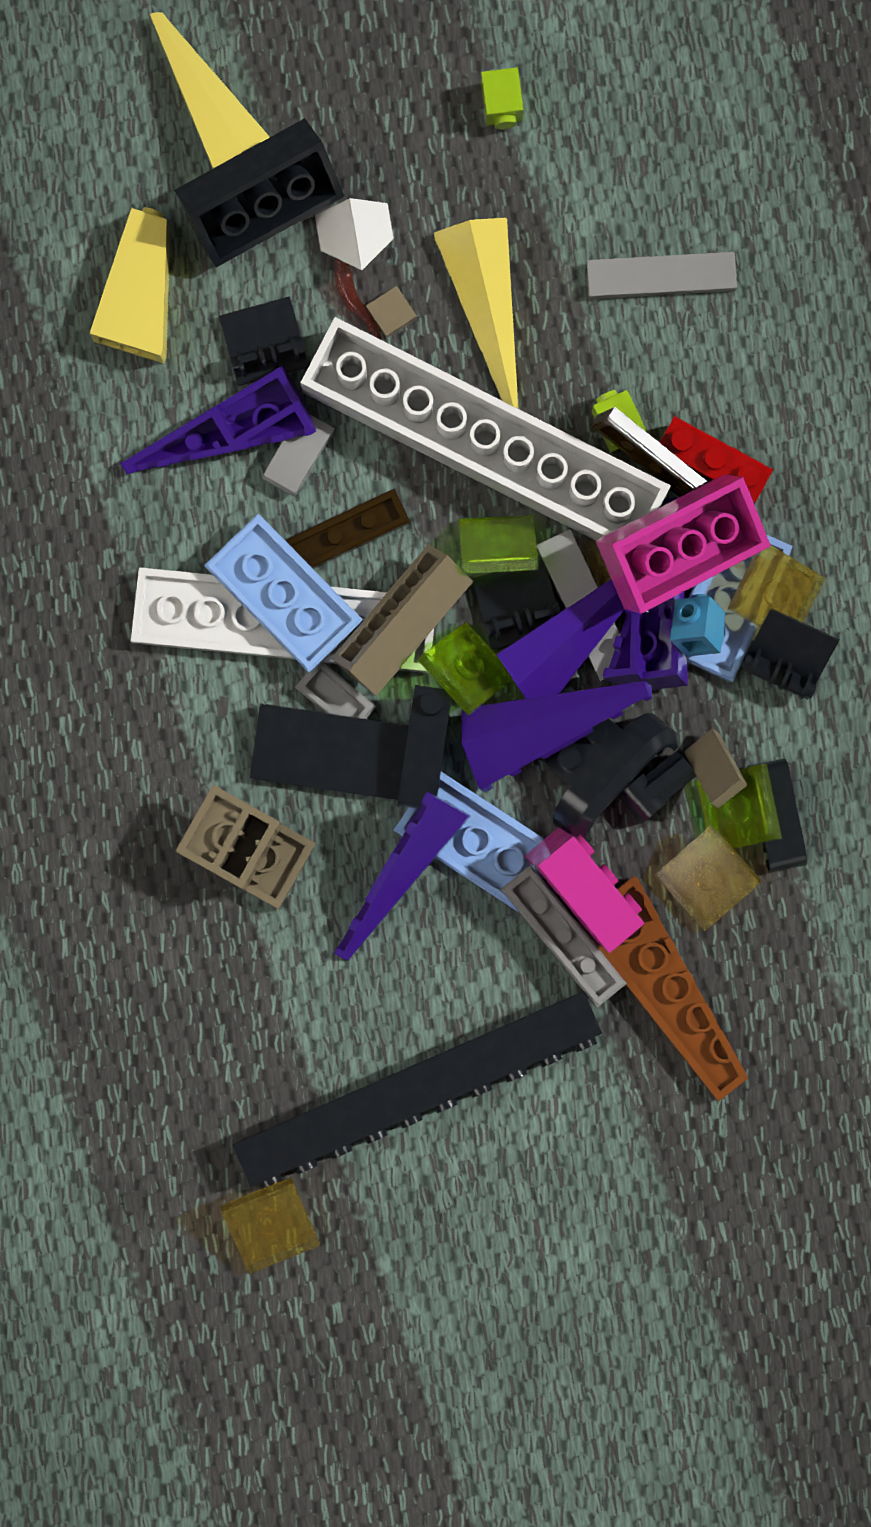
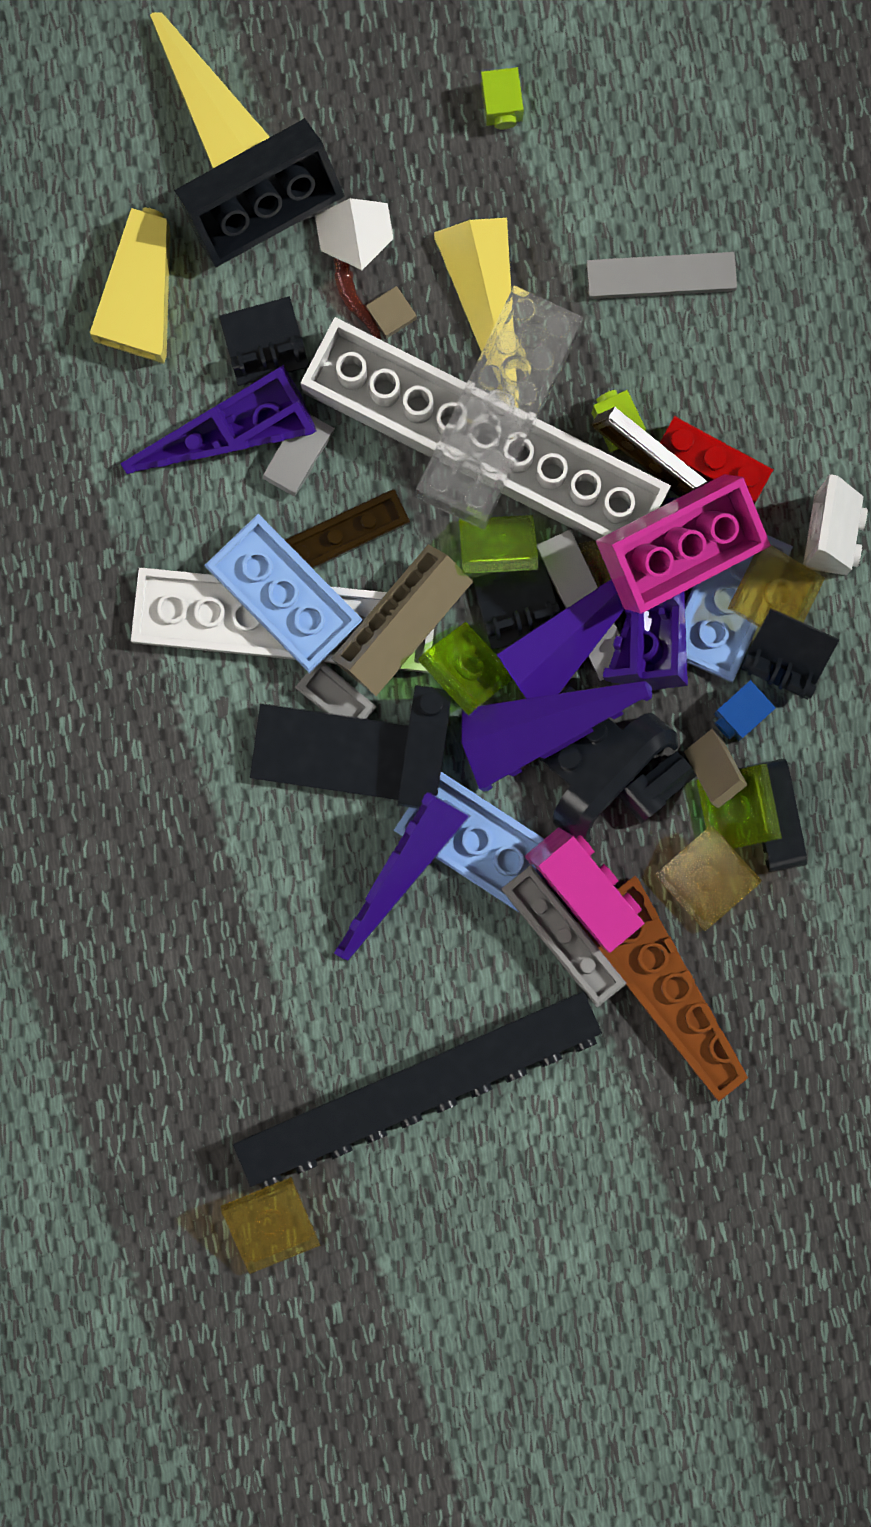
(245, 847): dark tan bracket -> none
(499, 407): none -> clear brick
(698, 625): dark azure brick -> none
(743, 712): none -> blue brick
(834, 528): none -> white slope

